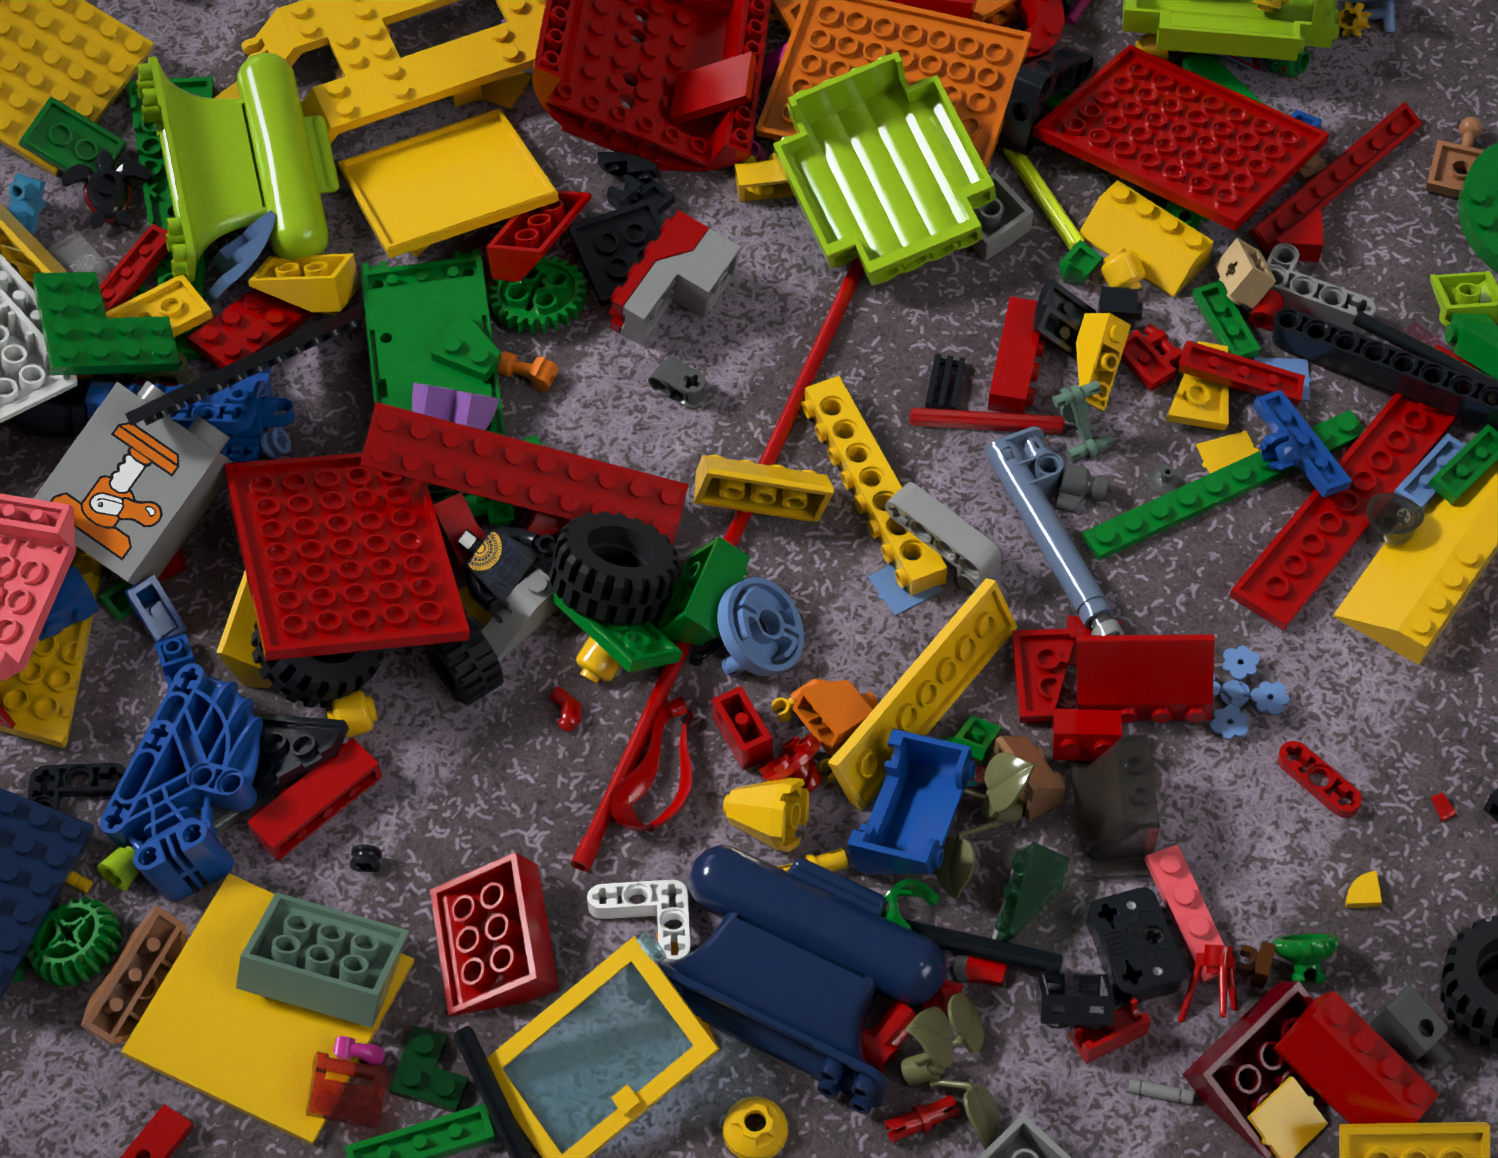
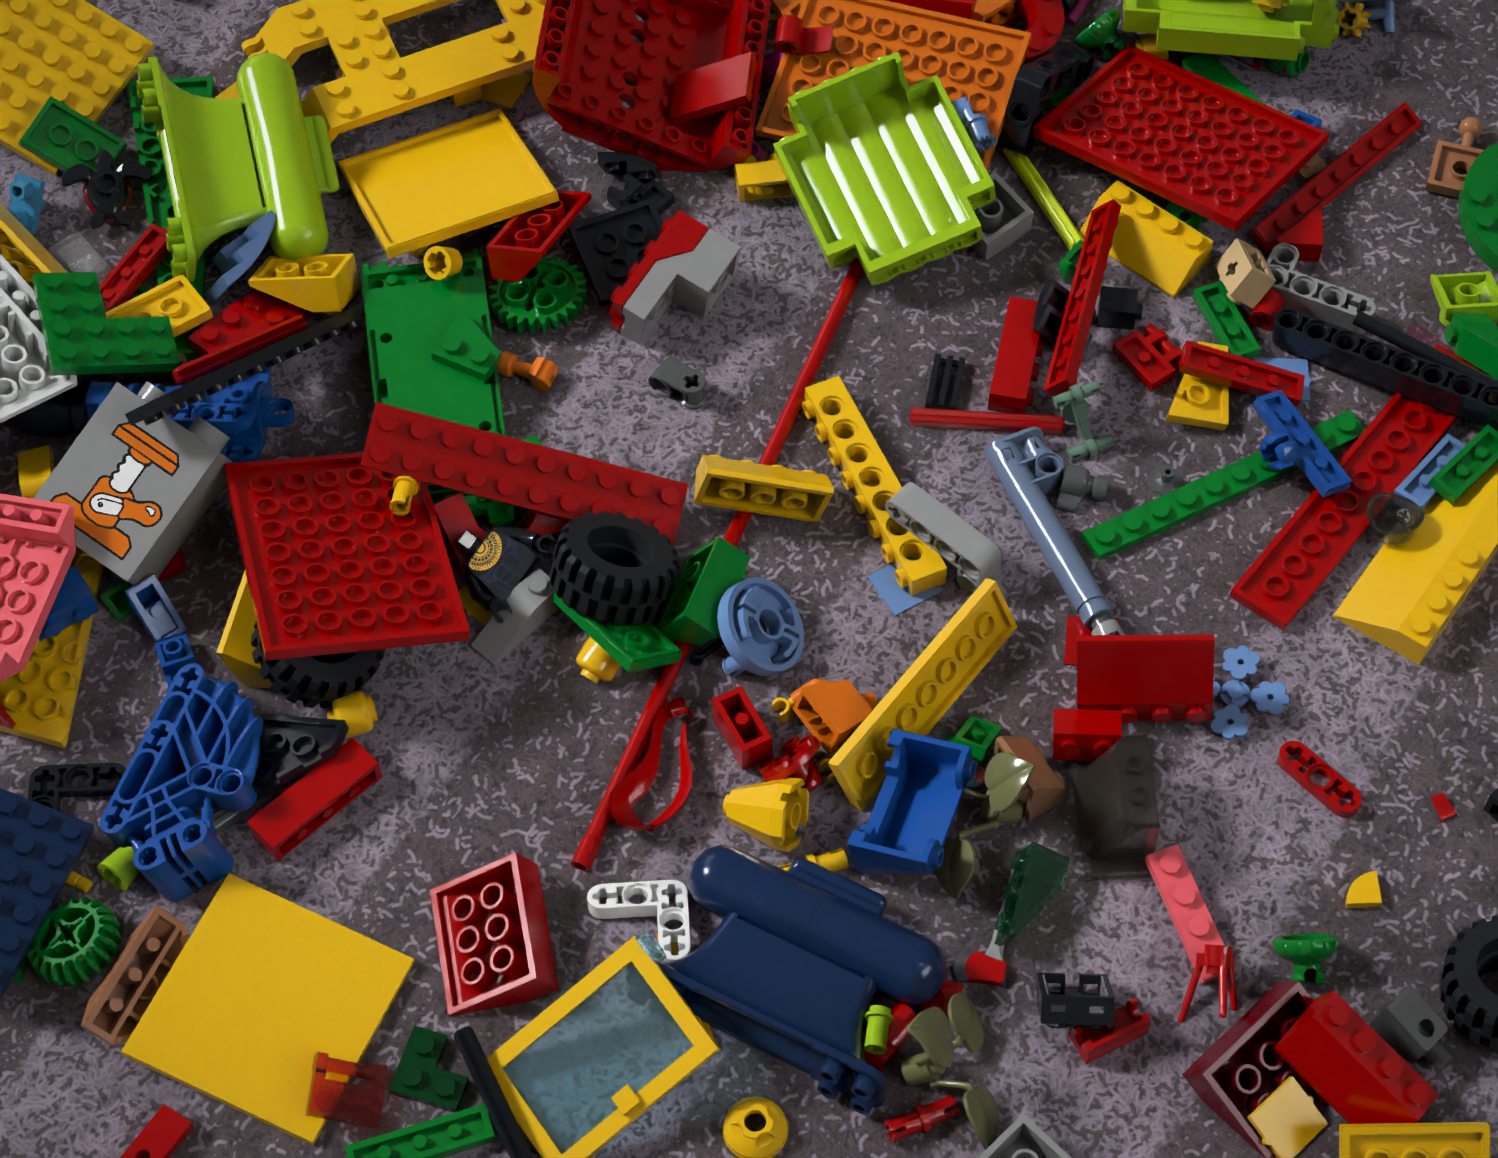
(34, 469): none -> yellow beam
(238, 350): none -> red axle
(275, 443): medium blue bush -> none
(321, 959): sand green slope -> none
(346, 1048): dark pink arm -> none
(365, 858): black bush -> none
(404, 490): none -> yellow pin
(442, 262): none -> yellow hat
(454, 405): medium lavender brick -> none
(467, 667): black tyre -> none
(570, 709): red arm -> none
(797, 40): none -> red panel
(877, 1029): none -> lime pin
(919, 890): green helmet -> none
(975, 125): none -> medium blue connector
(990, 948): black axle -> none
(1040, 670): red wing -> none
(1082, 299): none -> red plate
(1099, 353): yellow slope -> none
(1102, 33): none -> green hair
(1123, 269): yellow head -> none
(1126, 953): black axle -> none
(1160, 1091): light grey wheel -> none
(1225, 450): yellow piece -> none
(1259, 965): reddish brown tile -> none

